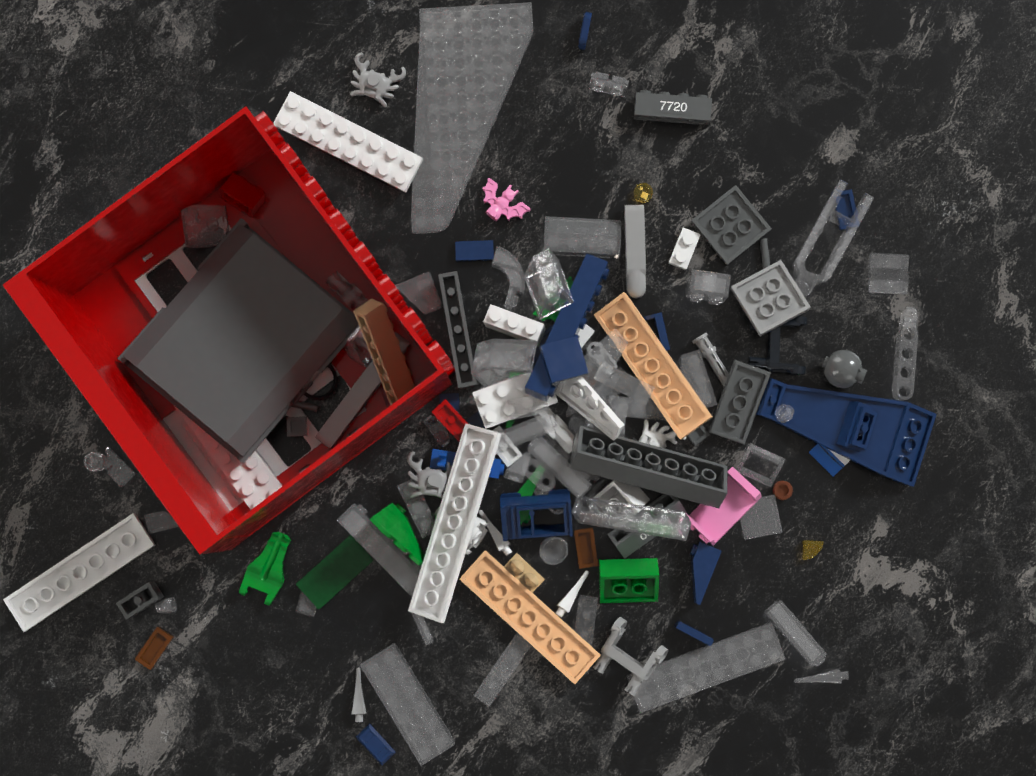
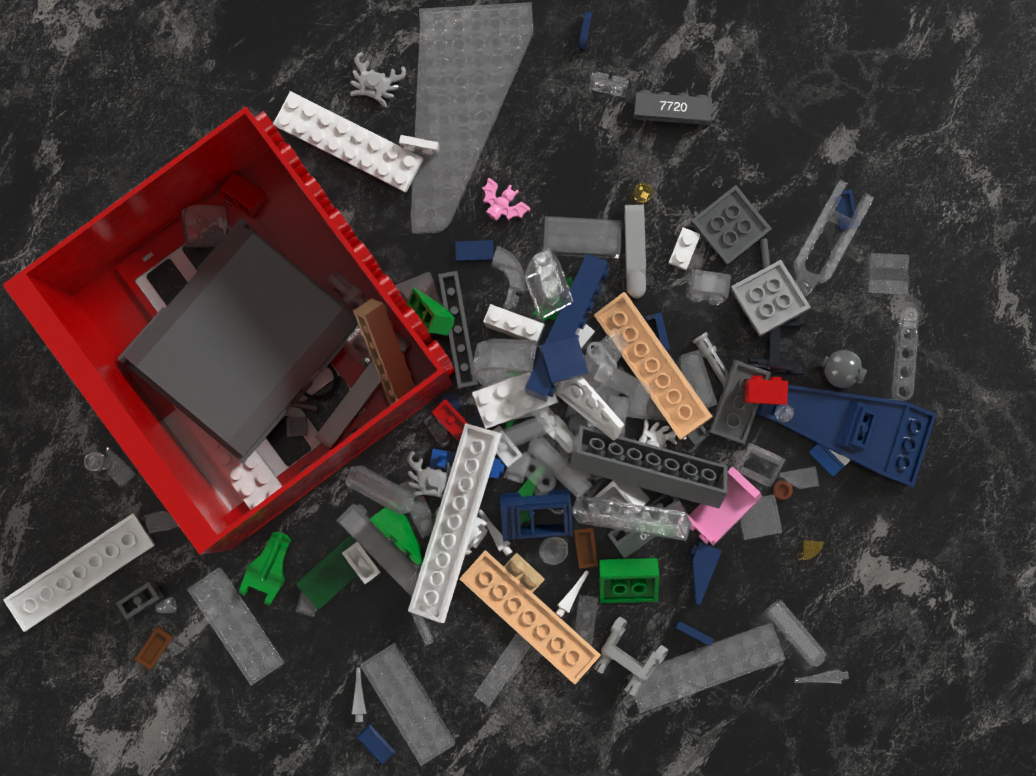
(235, 626): none -> clear plate
(361, 562): none -> white plate
(380, 489): none -> clear brick
(426, 146): none -> white plate
(432, 314): none -> green slope
(766, 391): none -> red brick
(802, 478): none -> clear slope

